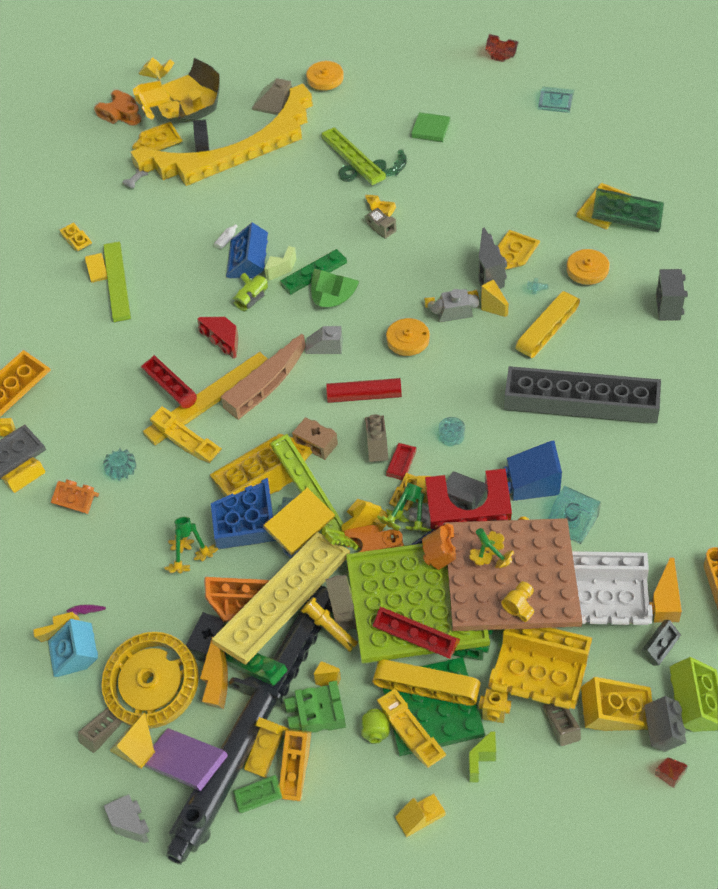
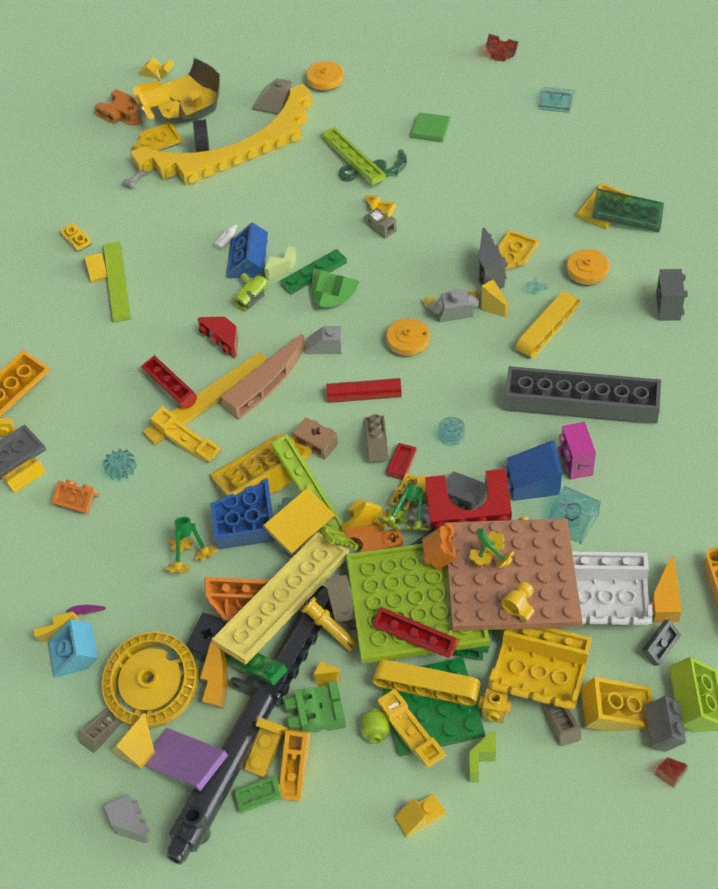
(577, 450): none -> dark pink brick

